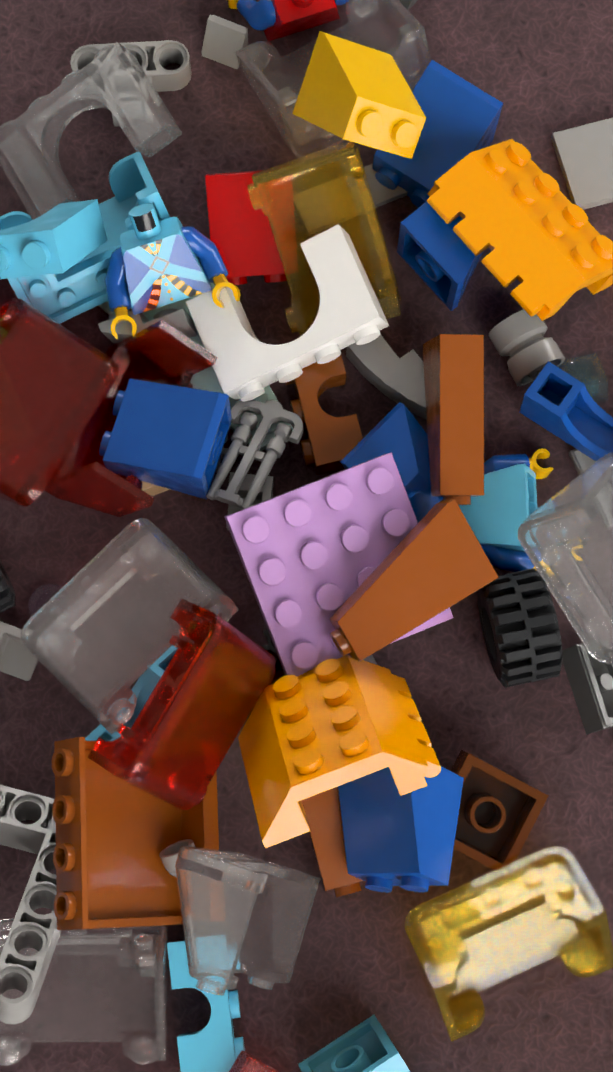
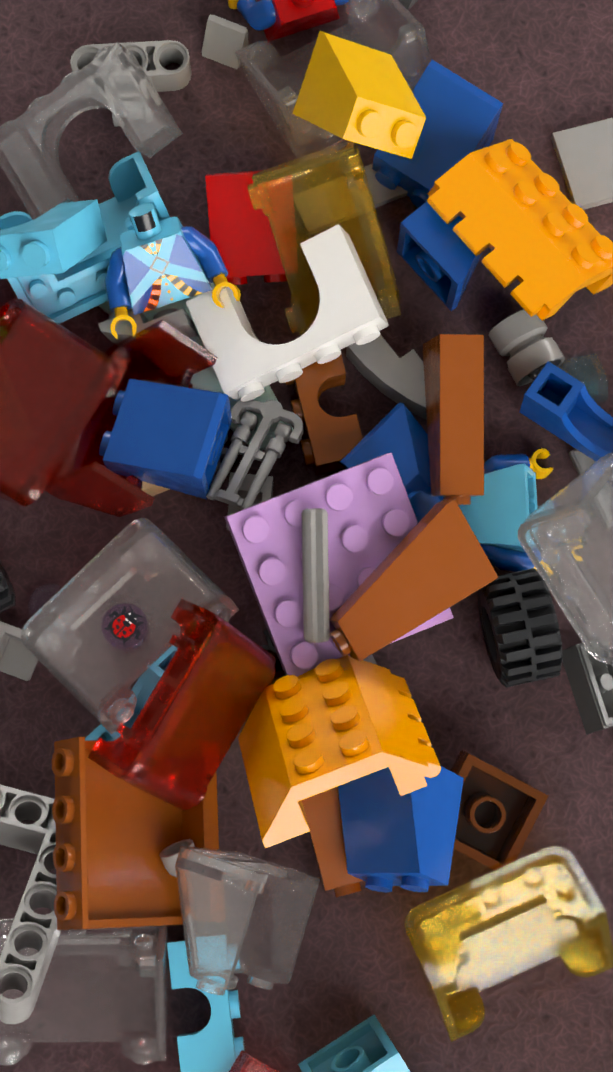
(125, 627): none -> tile
(315, 575): none -> light grey axle

